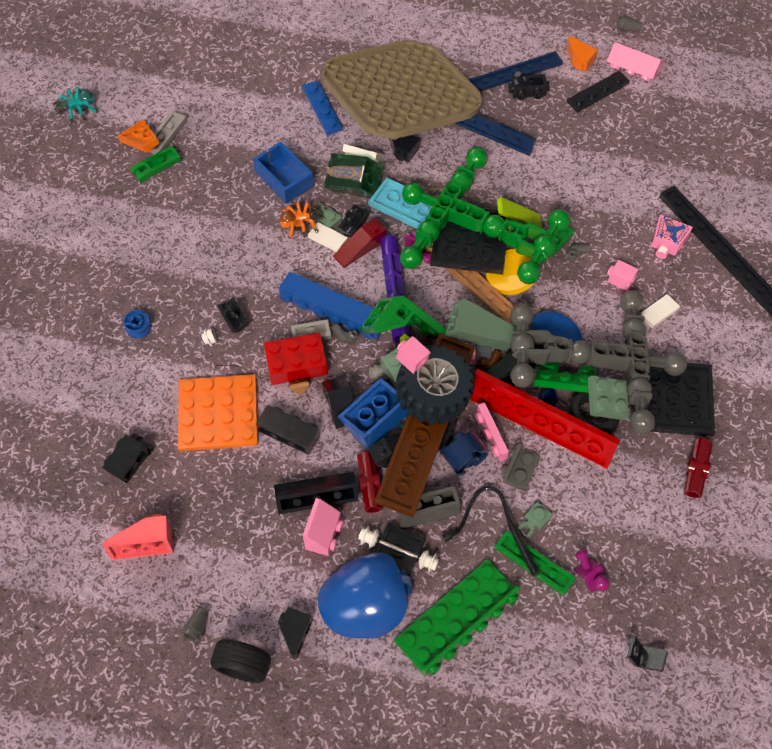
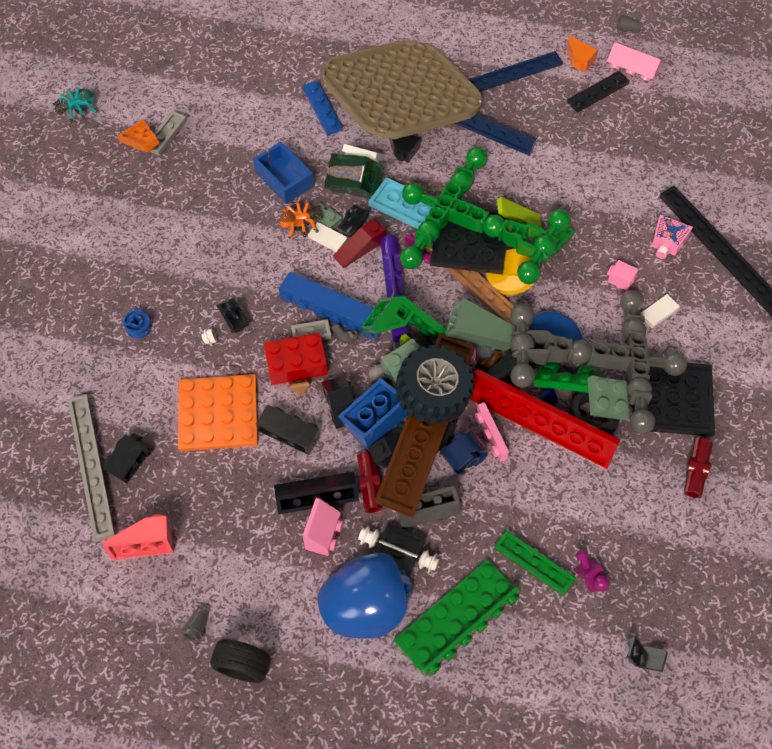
(91, 468): none -> light grey plate
(156, 164): green plate -> none
(294, 628): black slope -> none
(412, 354): bright pink brick -> none
(519, 542): black piece -> none
(520, 468): dark grey bracket -> none
(528, 86): black brick -> none
(536, 518): sand green plate -> none
(575, 250): dark grey arm -> none

